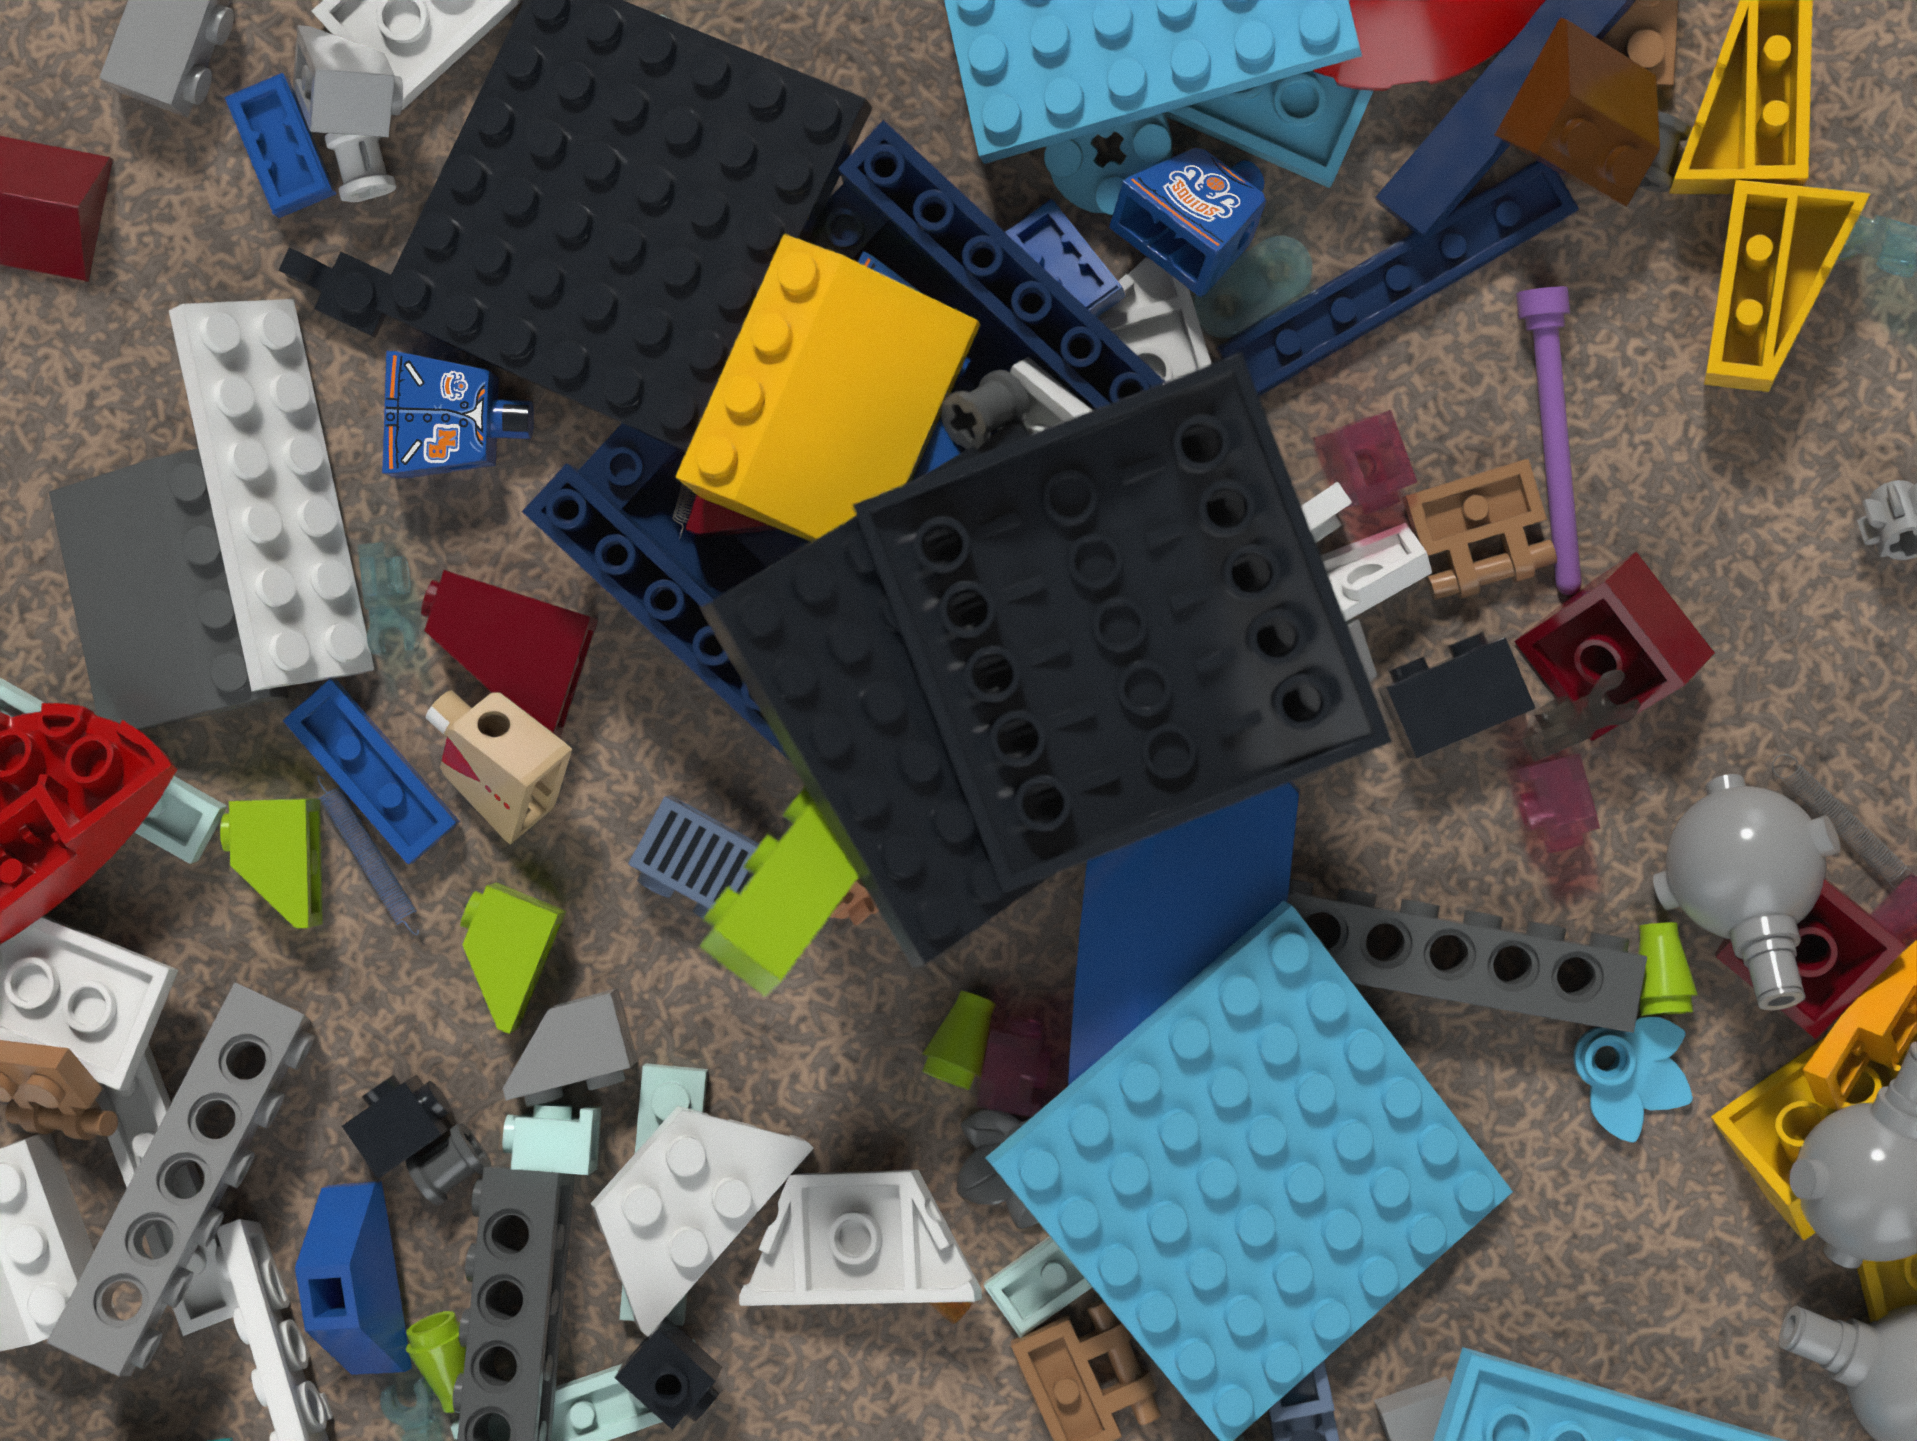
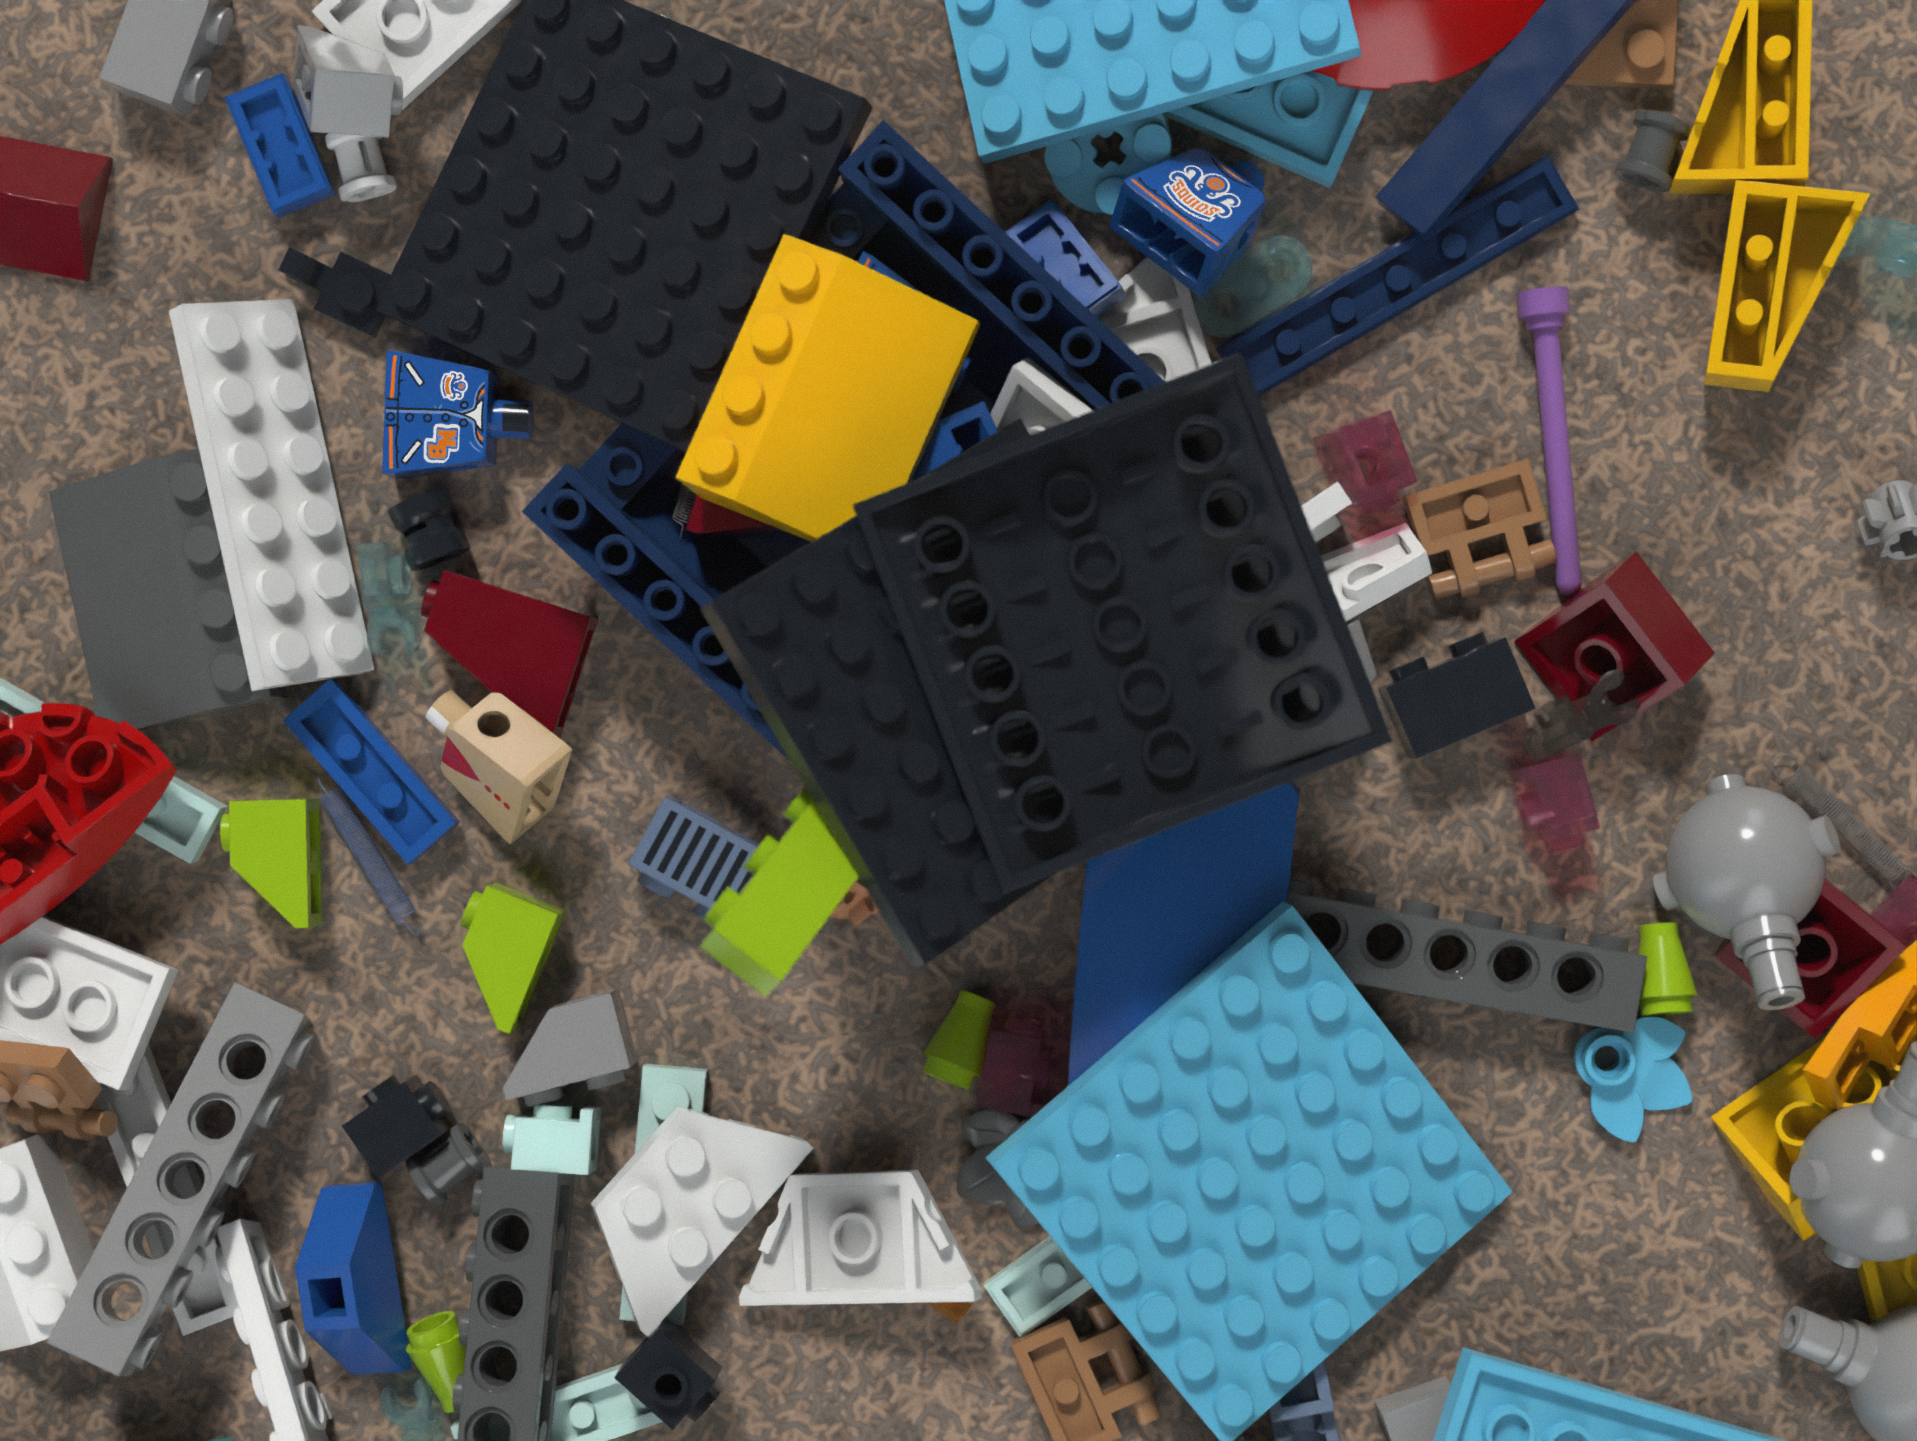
(429, 529): none -> black wheel
(976, 414): dark grey bush -> none
(1587, 114): reddish brown slope -> none

